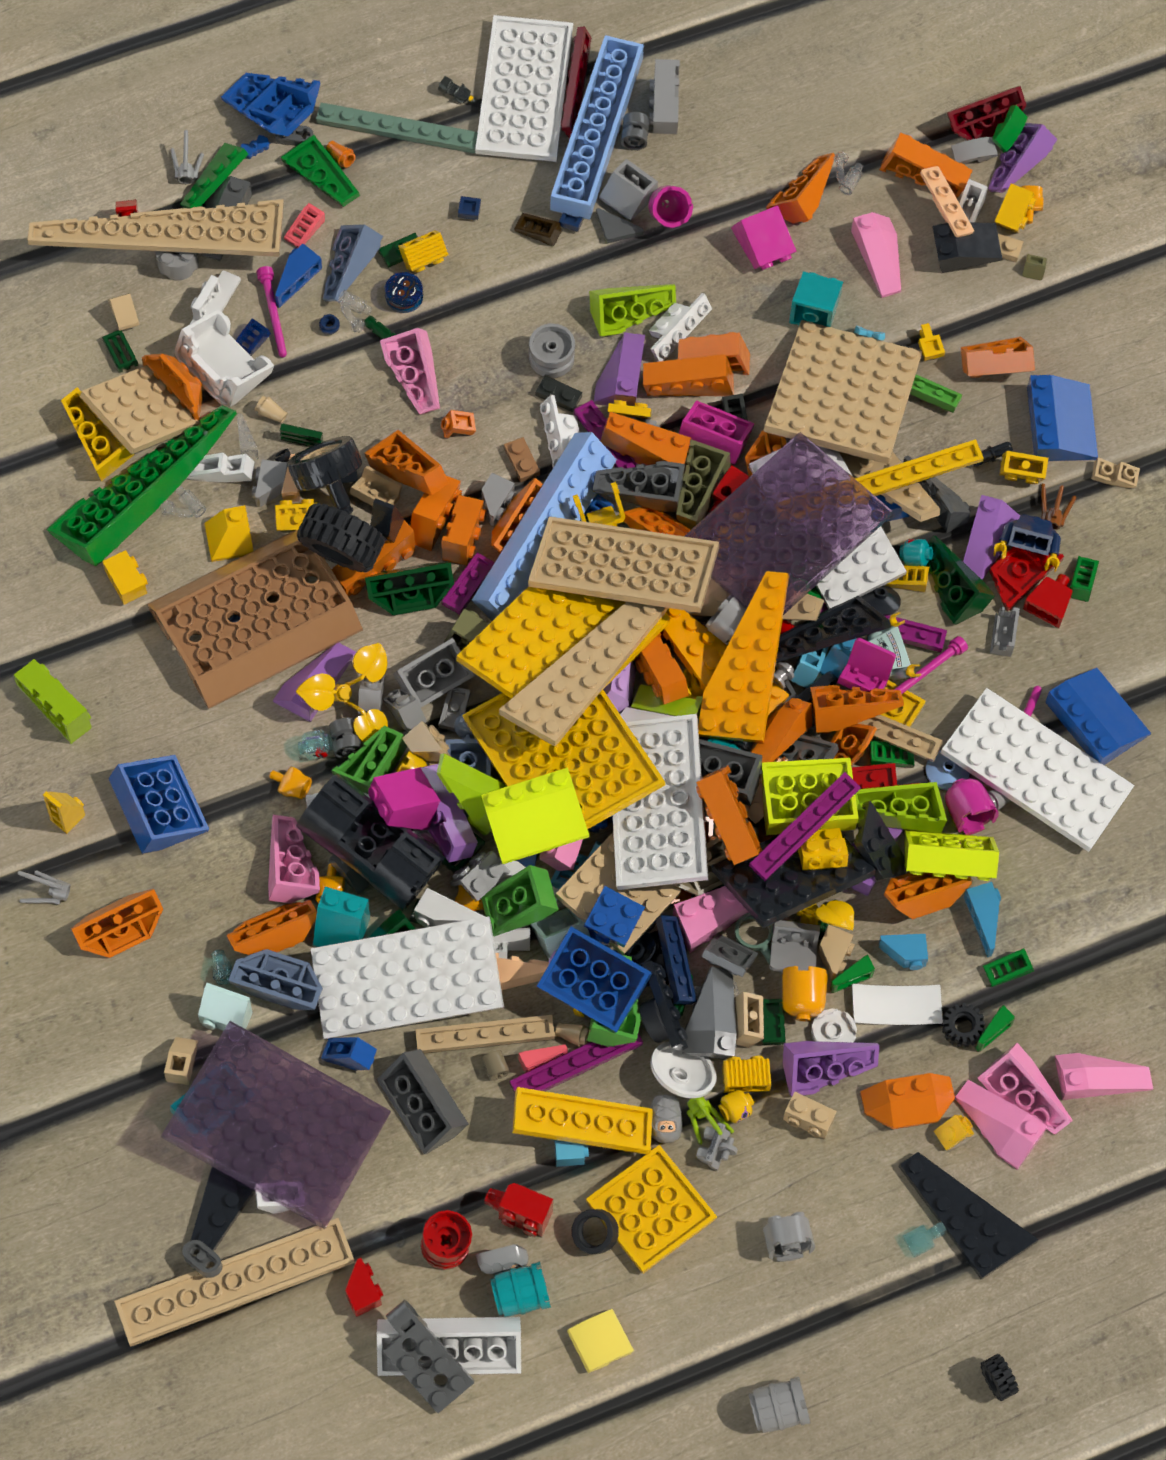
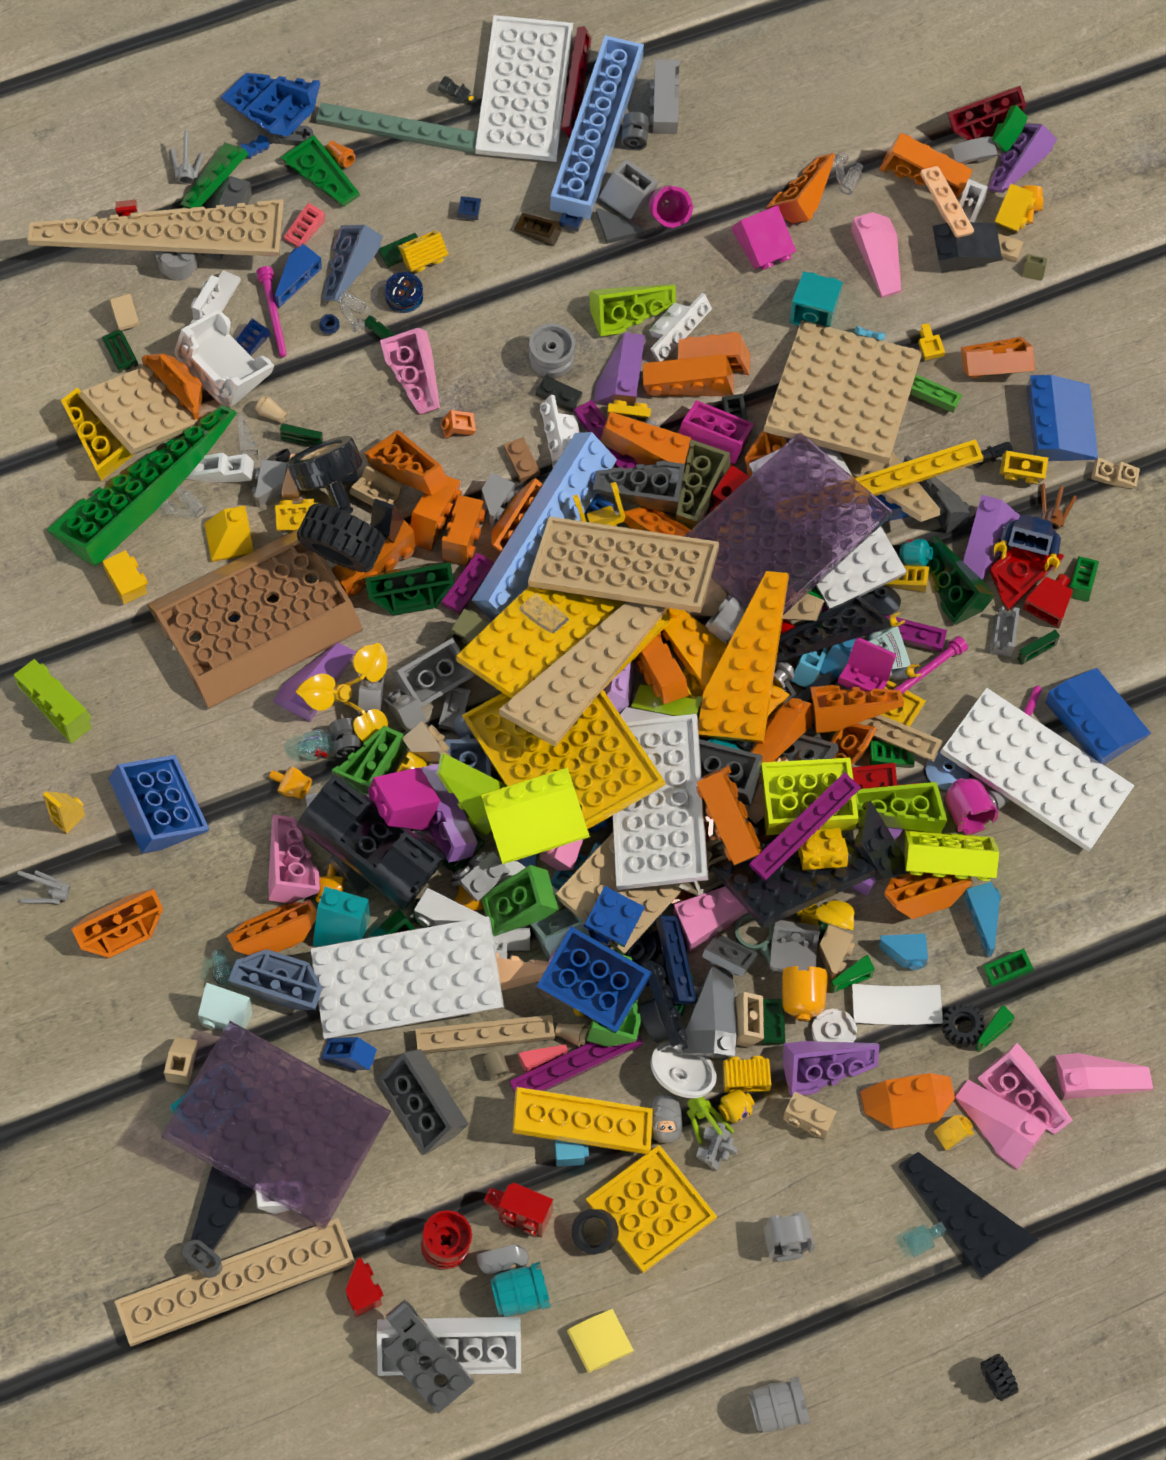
(543, 615): none -> clear slope
(1038, 647): none -> dark green tile

